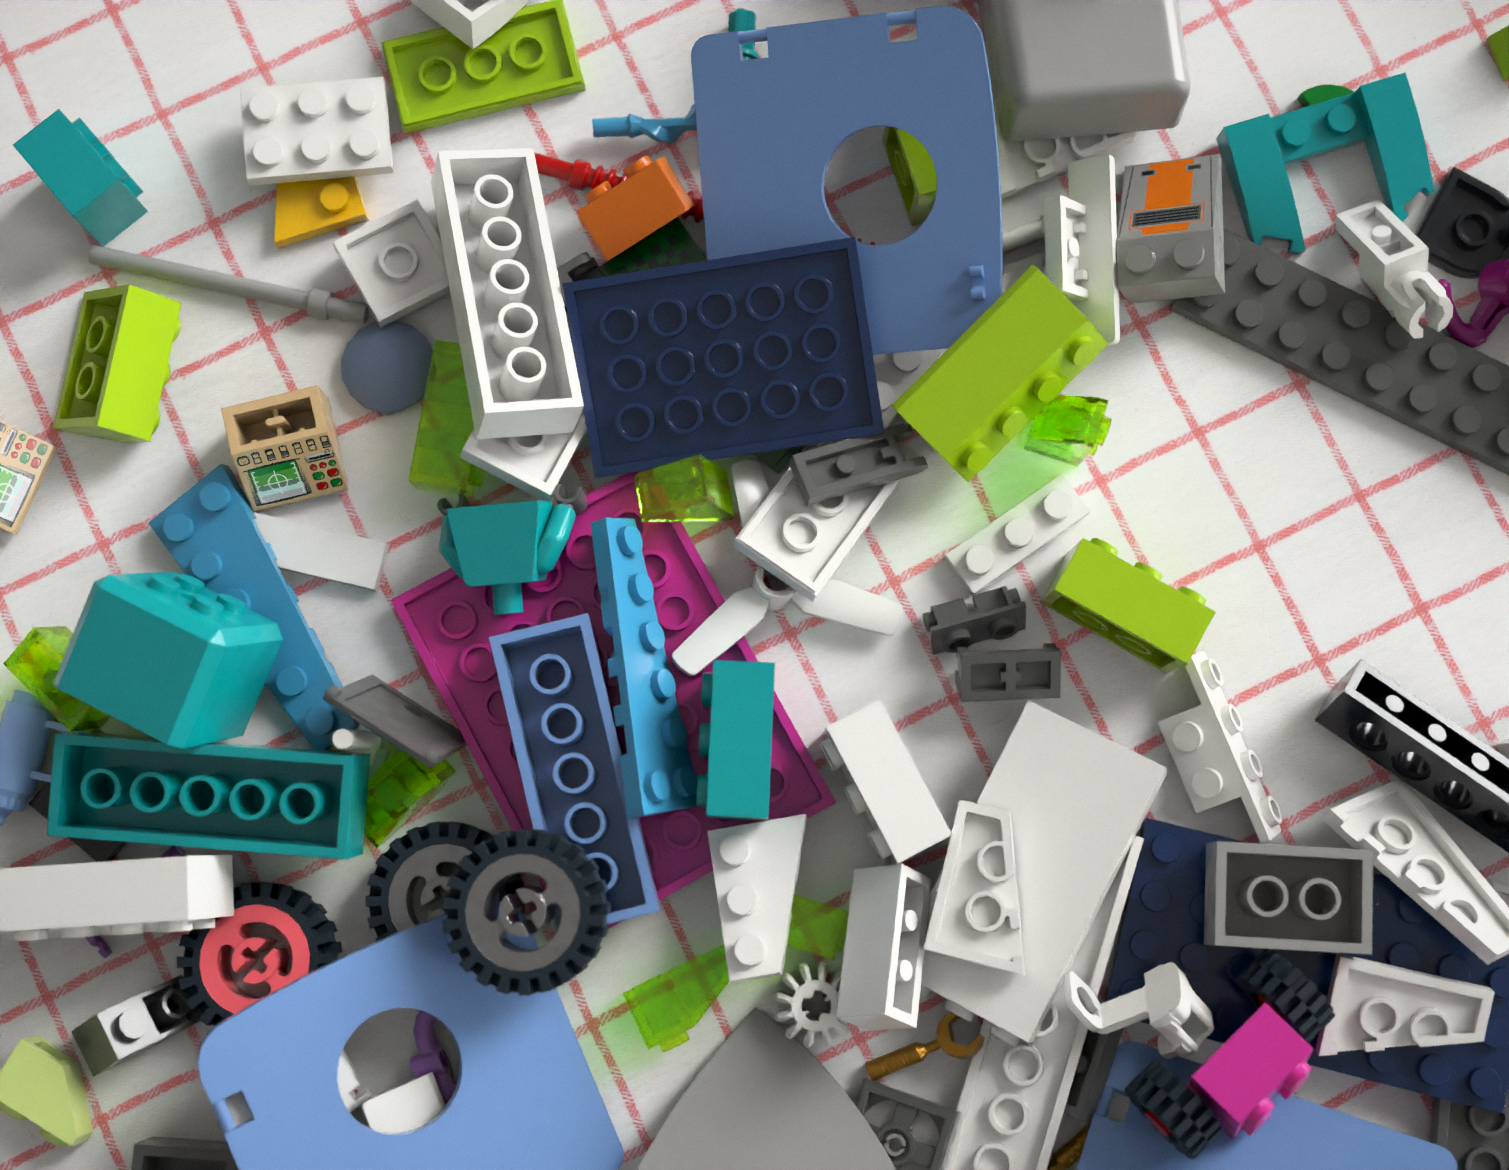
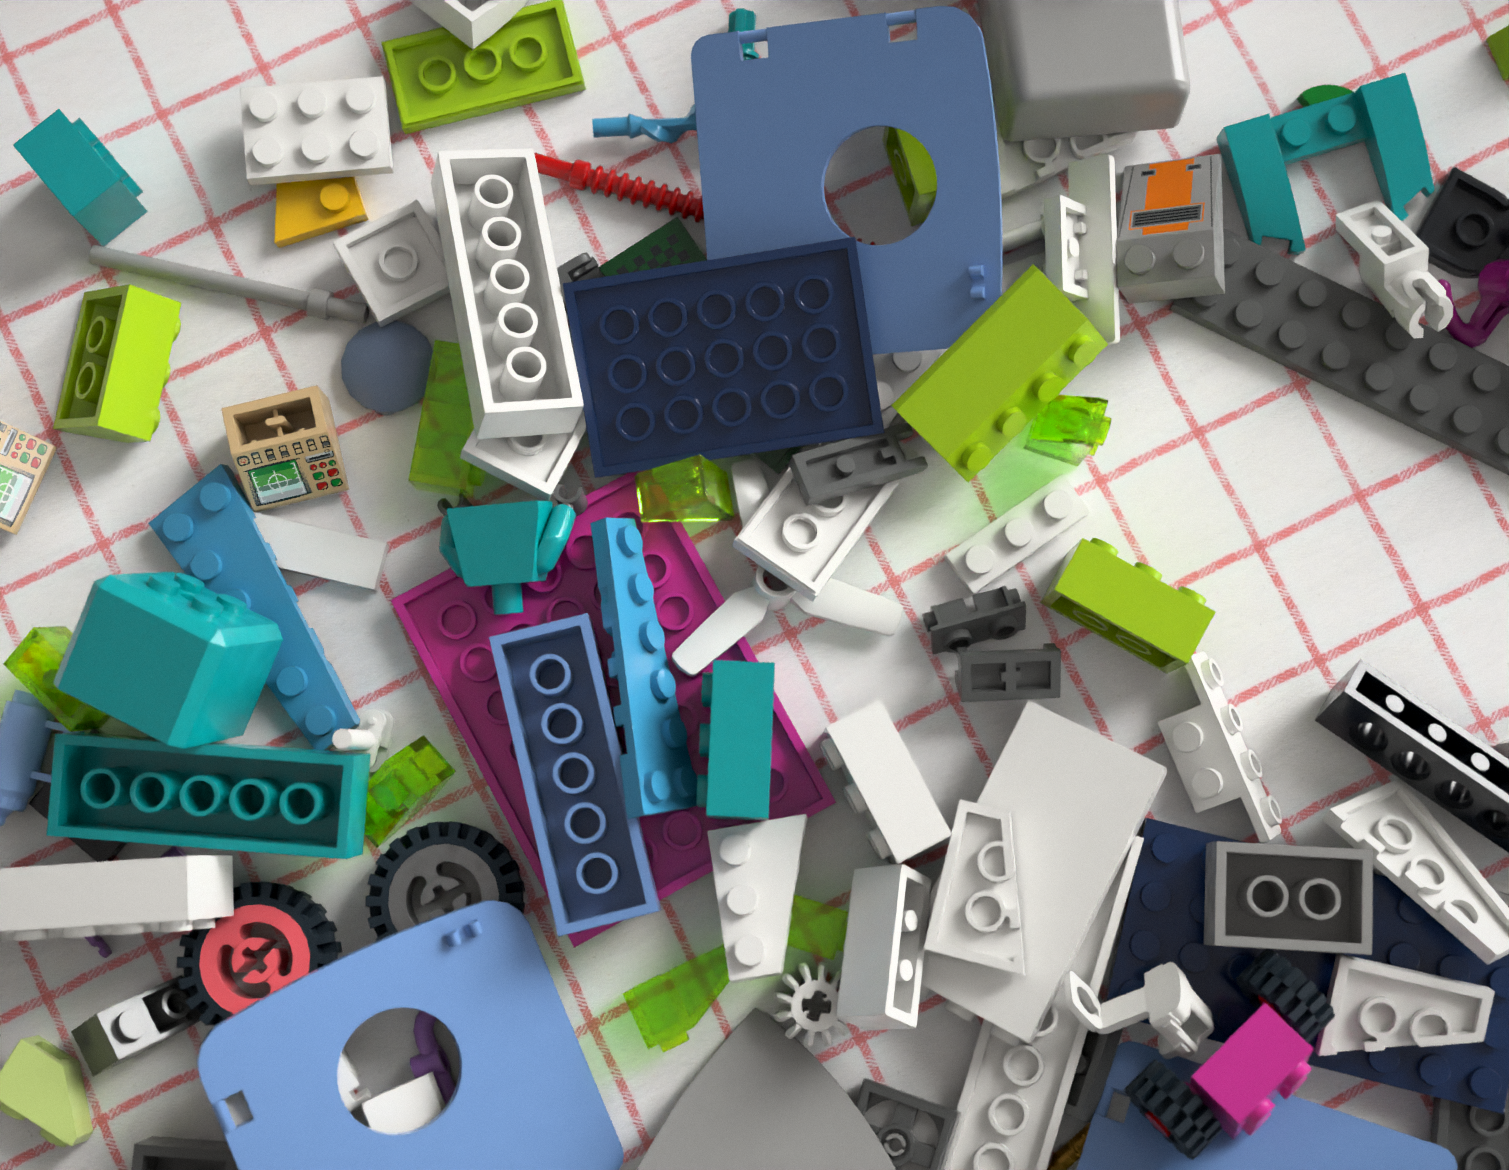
(397, 719): dark grey container -> none
(483, 937): wheel -> none
(634, 207): orange brick -> none
(918, 1051): pearl gold piece -> none

